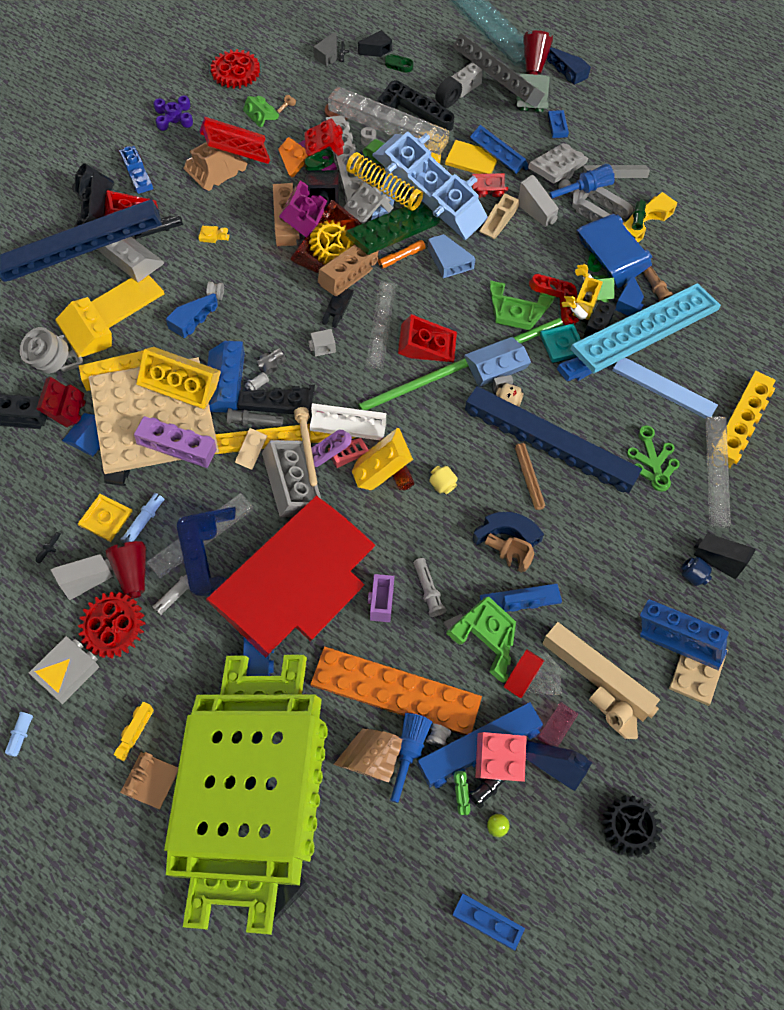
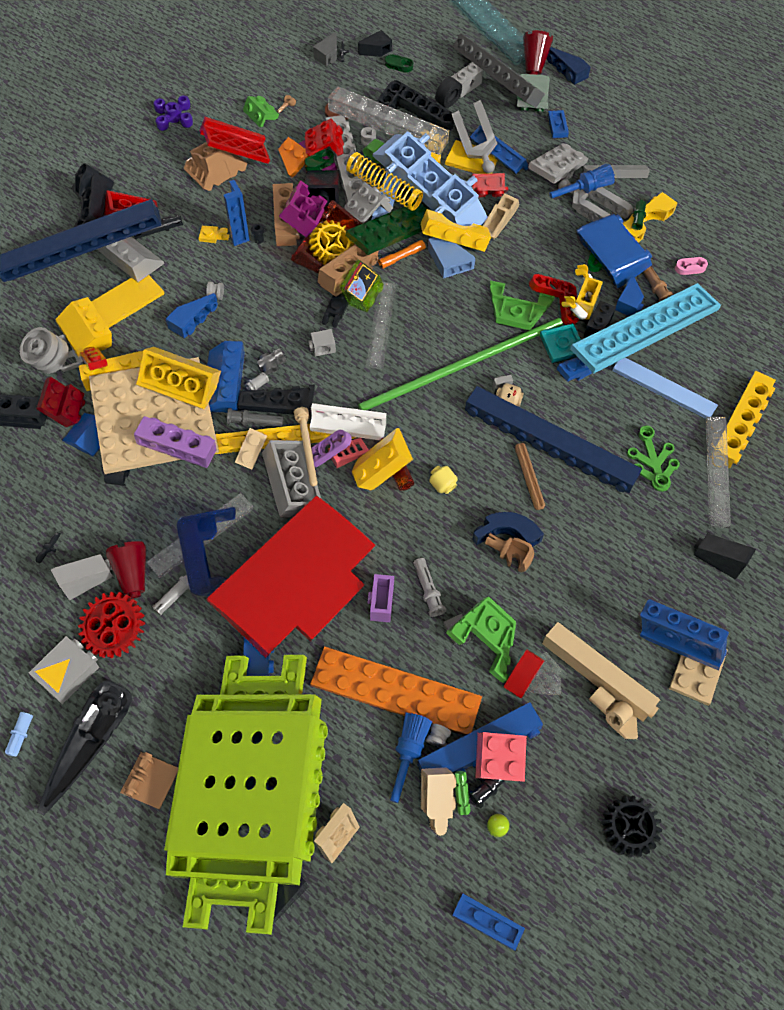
(90, 732): none -> black piece
(93, 358): none -> red plate
(105, 517): yellow tile -> none
(132, 732): yellow plate -> none
(136, 169): blue slope -> none
(146, 513): light blue pin -> none
(235, 69): red gear -> none
(236, 215): none -> blue fence
(257, 231): none -> black pin
(337, 833): none -> tan plate
(362, 286): none -> slope
(371, 754): medium nougat slope -> none
(426, 340): red slope -> none
(437, 797): none -> tan hinge
(471, 236): none -> yellow arch
(484, 149): none -> light grey piece
(497, 360): medium blue slope -> none
(526, 598): blue bracket -> none
(537, 202): light grey slope -> none
(558, 725): clear pink plate -> none
(559, 762): dark blue slope -> none
(607, 288): slope -> none
(691, 267): none -> bright pink beam
(696, 571): dark blue head -> none

